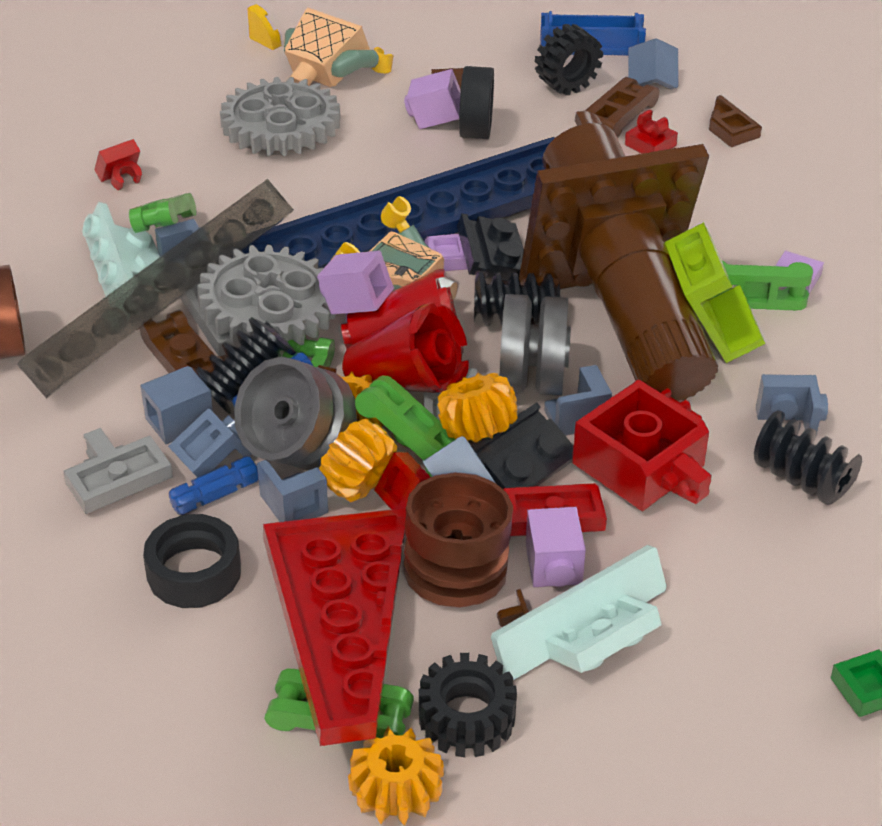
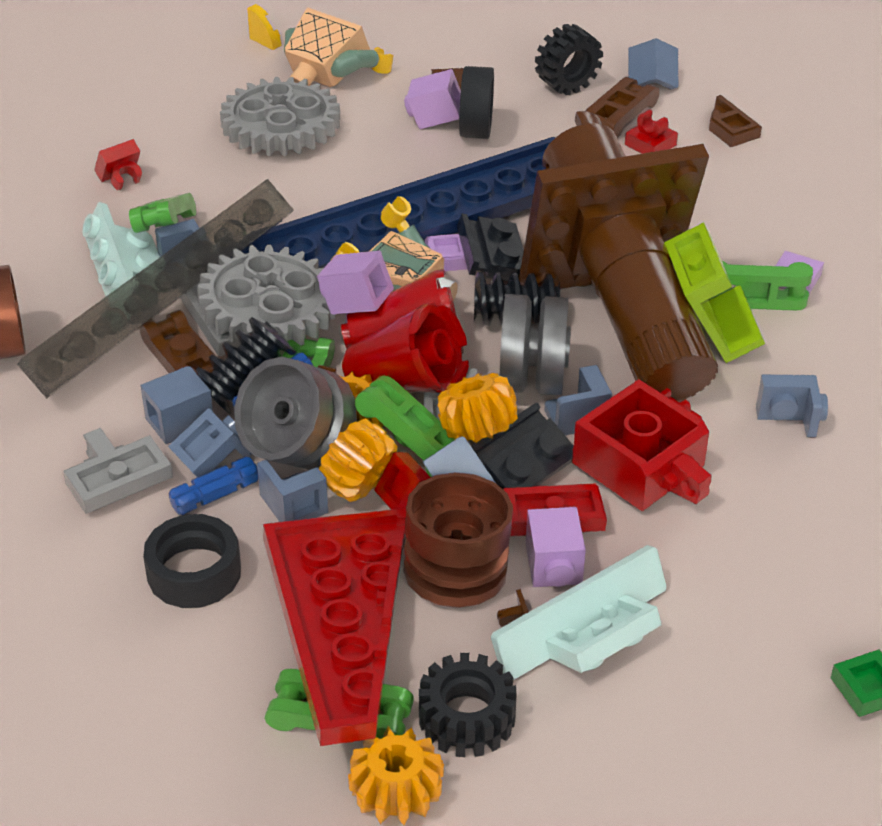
(613, 31): blue container -> none
(803, 461): black piece -> none

